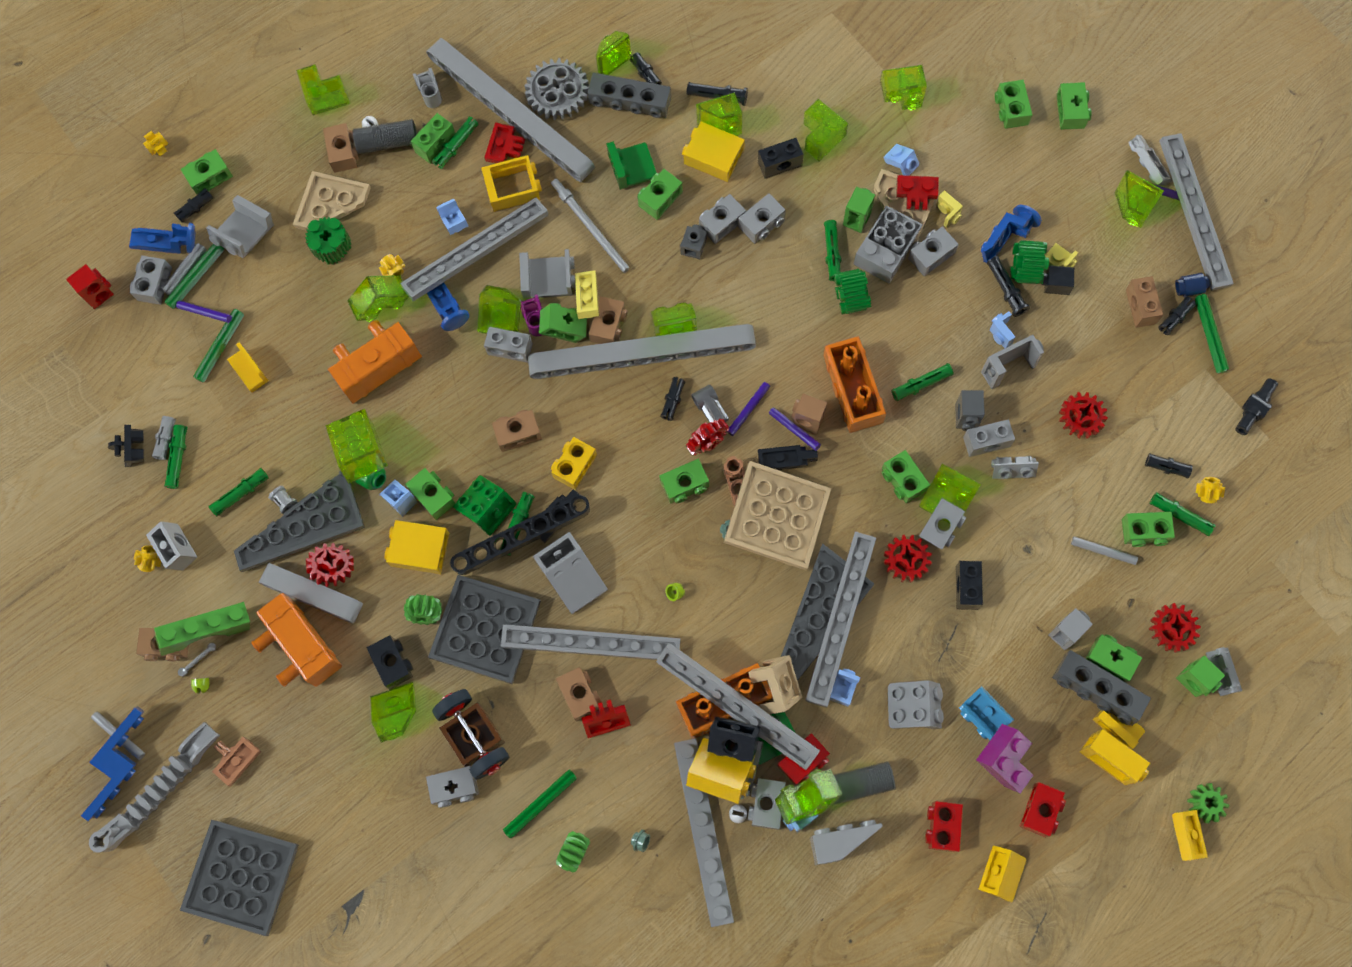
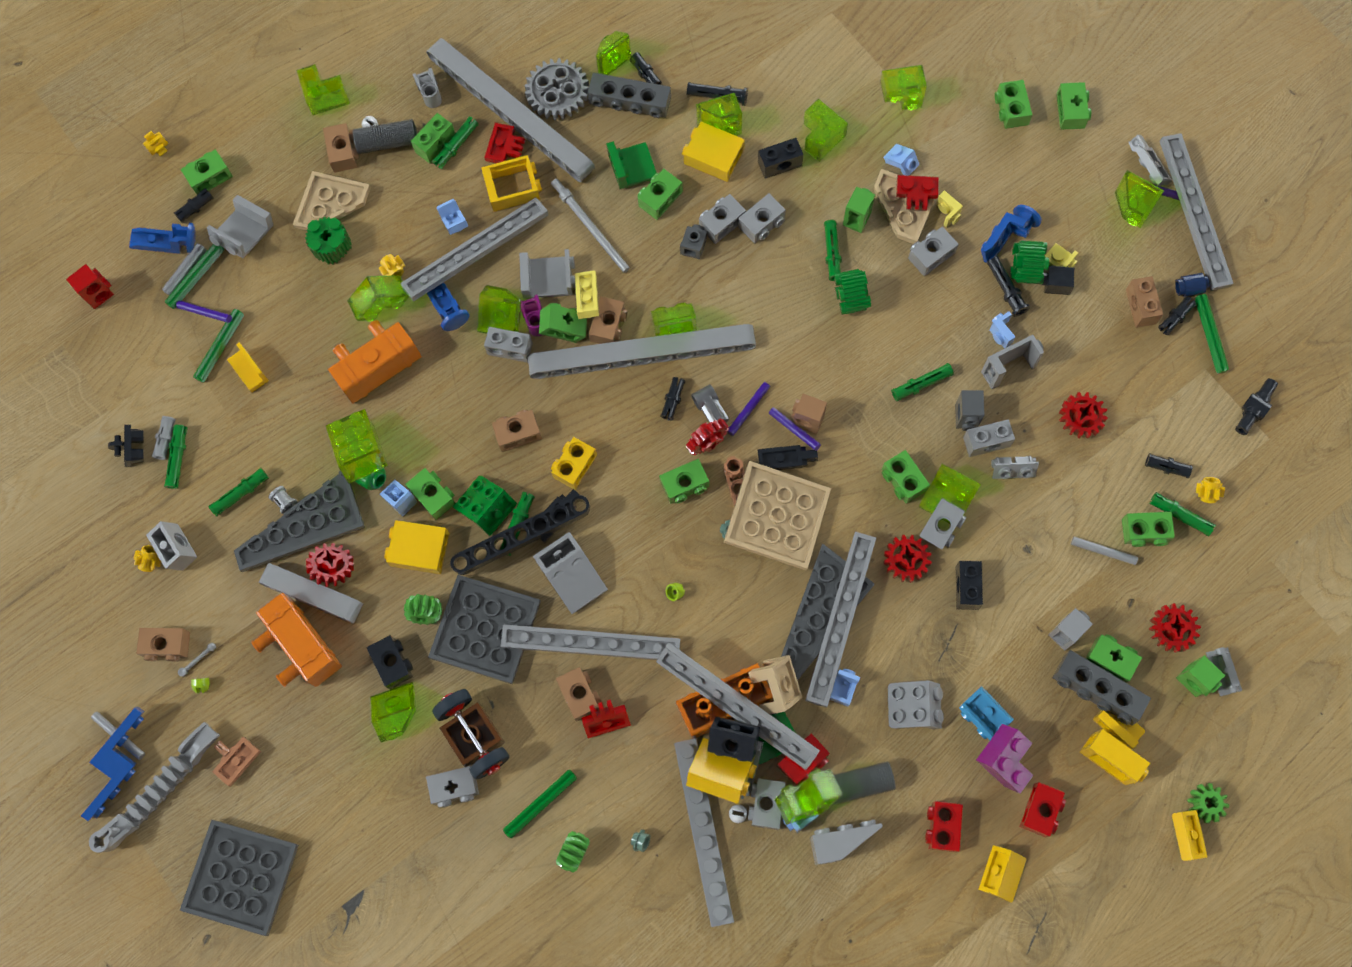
(153, 280): light grey brick -> none
(180, 634): bright green arch -> none
(854, 384): orange piece -> none
(887, 244): light grey slope -> none

